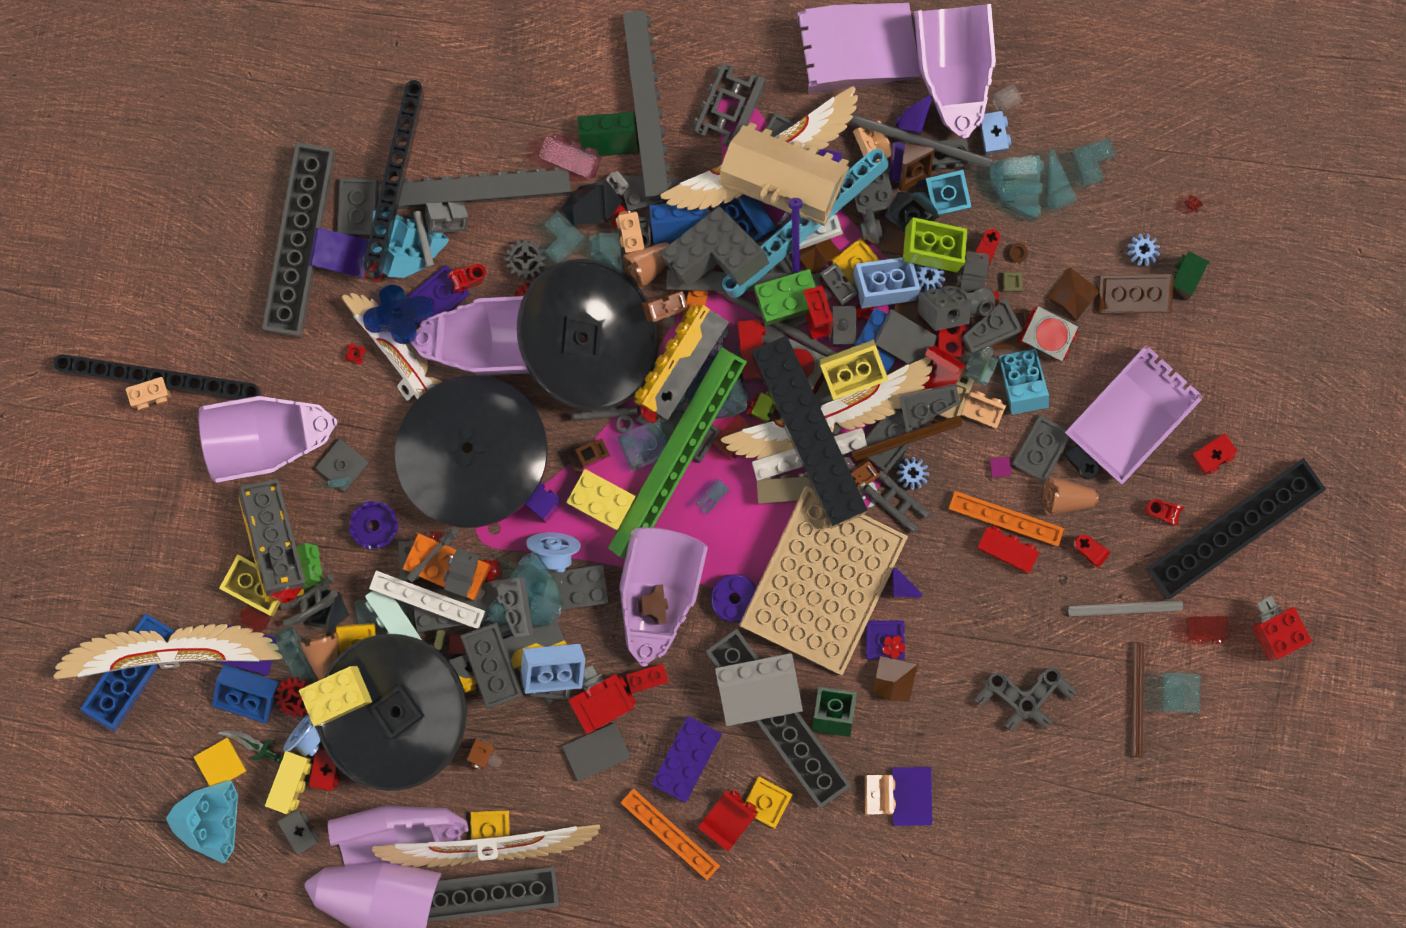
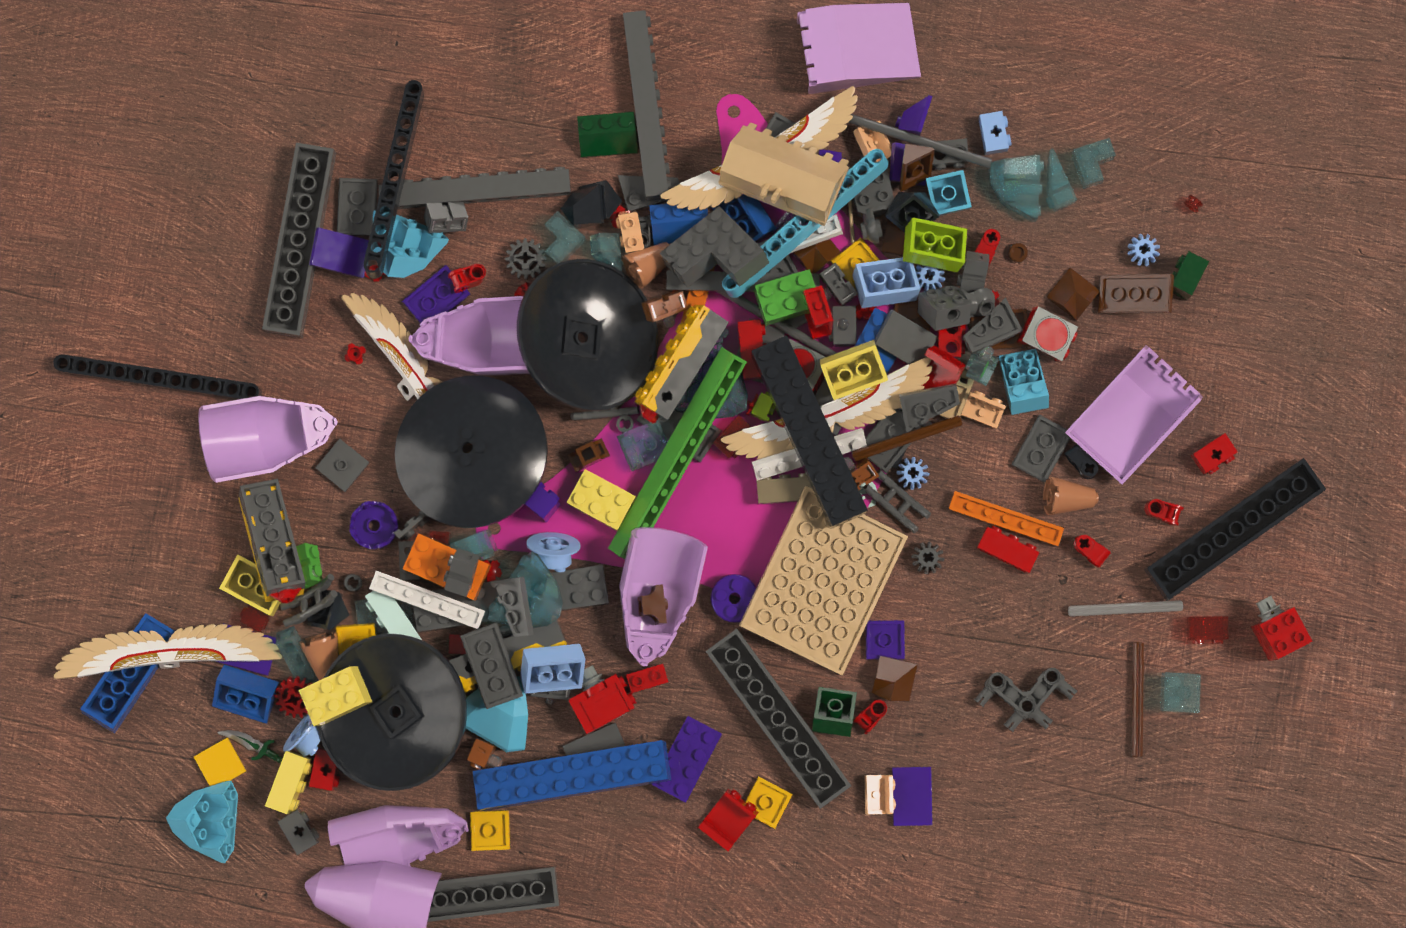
(147, 393): light nougat bracket -> none
(339, 482): clear light blue tile -> none
(349, 587): none -> dark grey bush
(398, 314): clear blue plant -> none
(411, 525): none -> dark grey wing
(423, 239): light grey piece -> none
(440, 639): olive tile -> none
(445, 540): dark grey piece -> none
(467, 851): piece -> none
(479, 543): none -> clear light blue slope
(500, 725): none -> medium azure brick
(570, 155): clear pink brick -> none
(571, 775): none -> blue brick
(621, 182): light grey piece -> none
(670, 834): orange plate -> none
(712, 496): clear light blue hinge -> none
(744, 112): dark grey fence -> none
(759, 689): light grey slope -> none
(795, 204): dark purple bar -> none
(851, 219): none -> tan axle
(870, 717): none -> red piece
(893, 646): red plant -> none
(903, 587): dark purple slope -> none
(926, 551): none -> dark grey gear
(957, 62): lavender windscreen -> none
(1000, 467): magenta tile -> none
(1006, 99): clear brick -> none
(1012, 282): olive tile -> none

